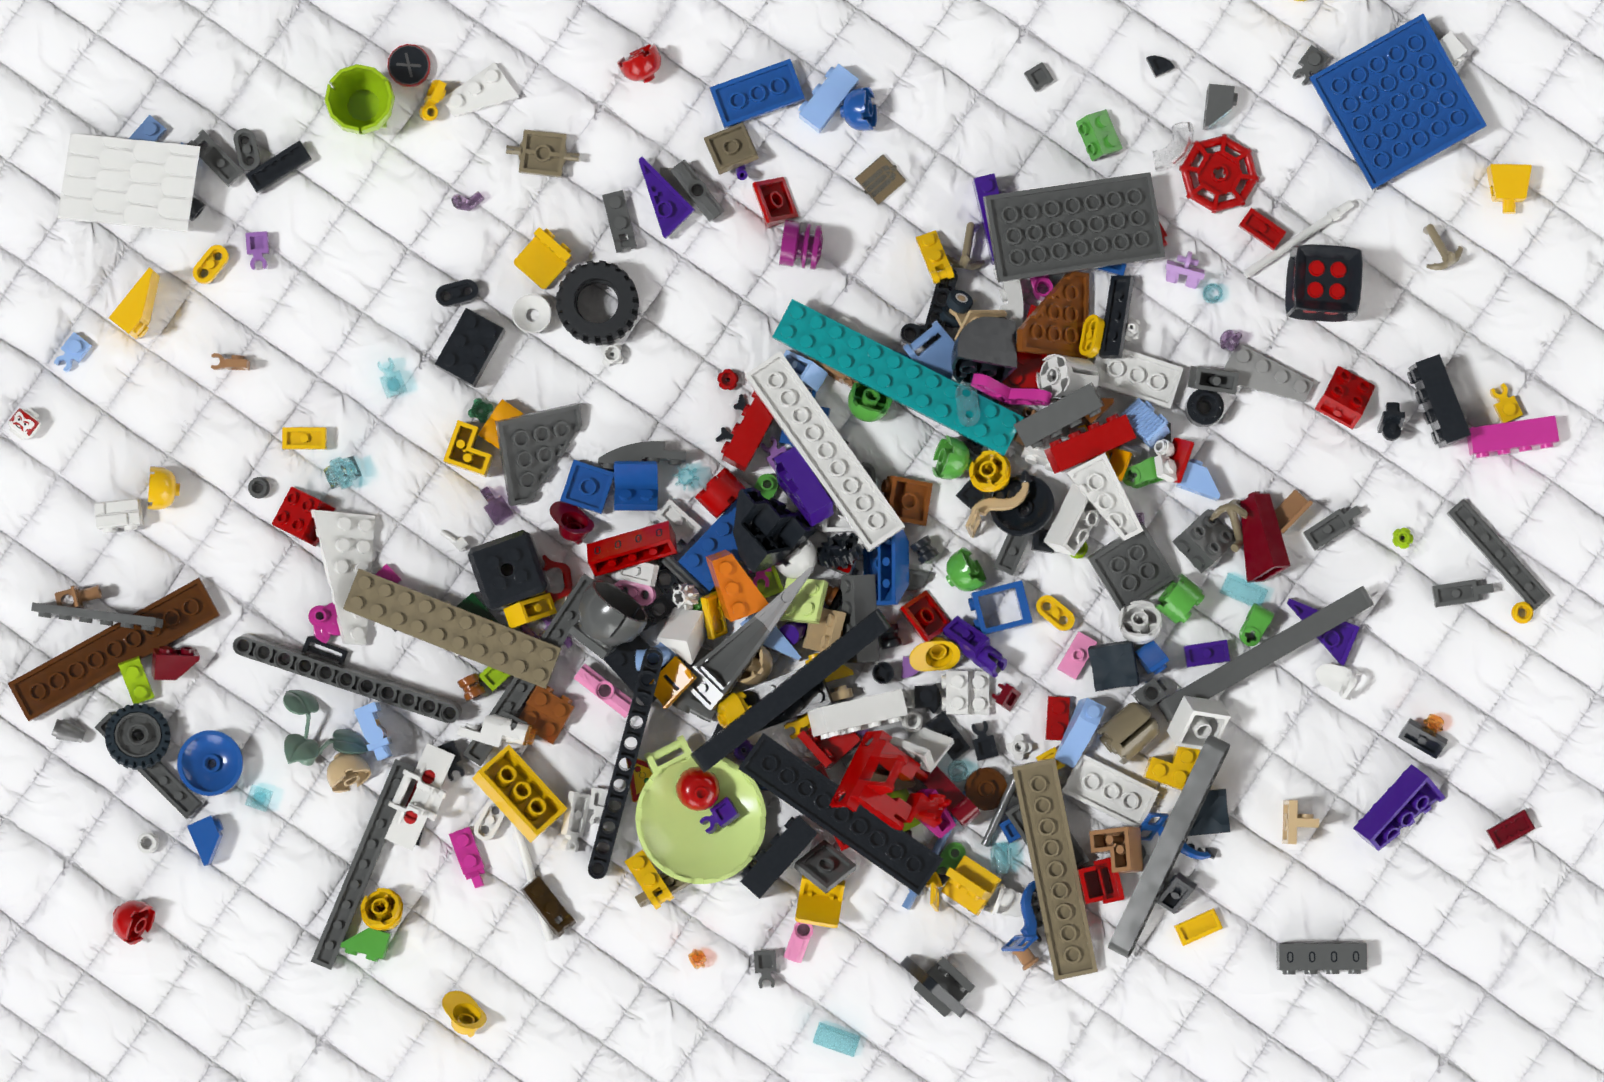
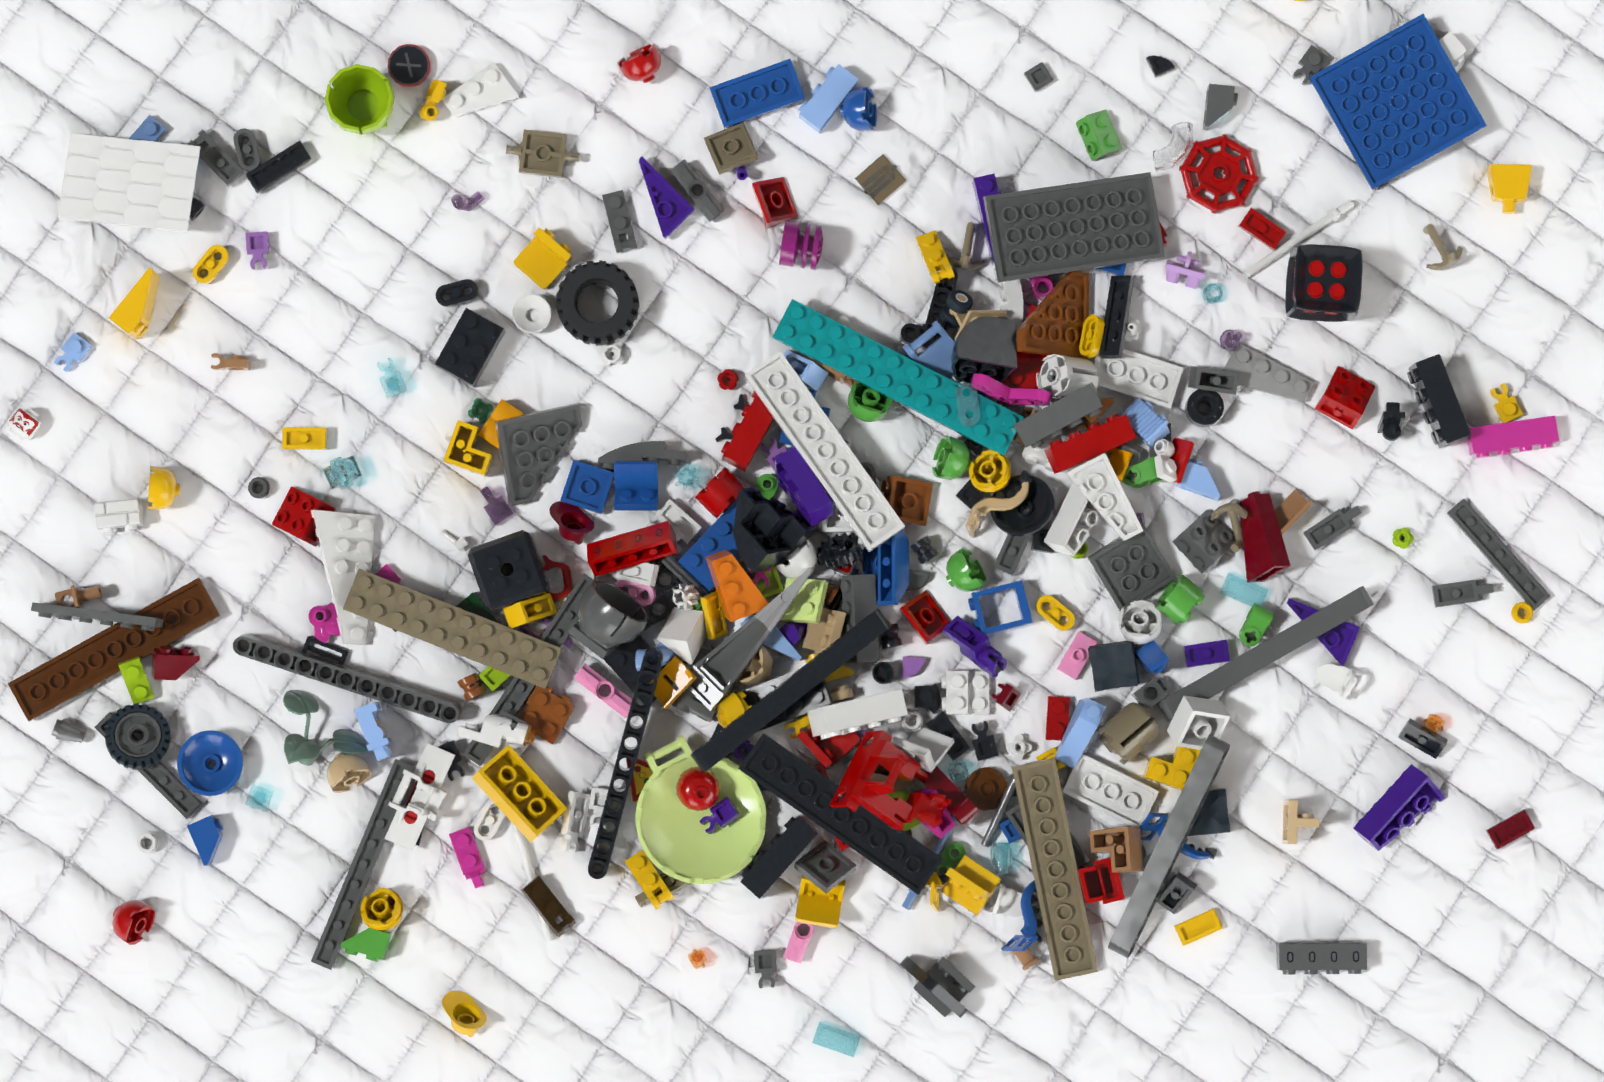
(934, 655): yellow piece -> none

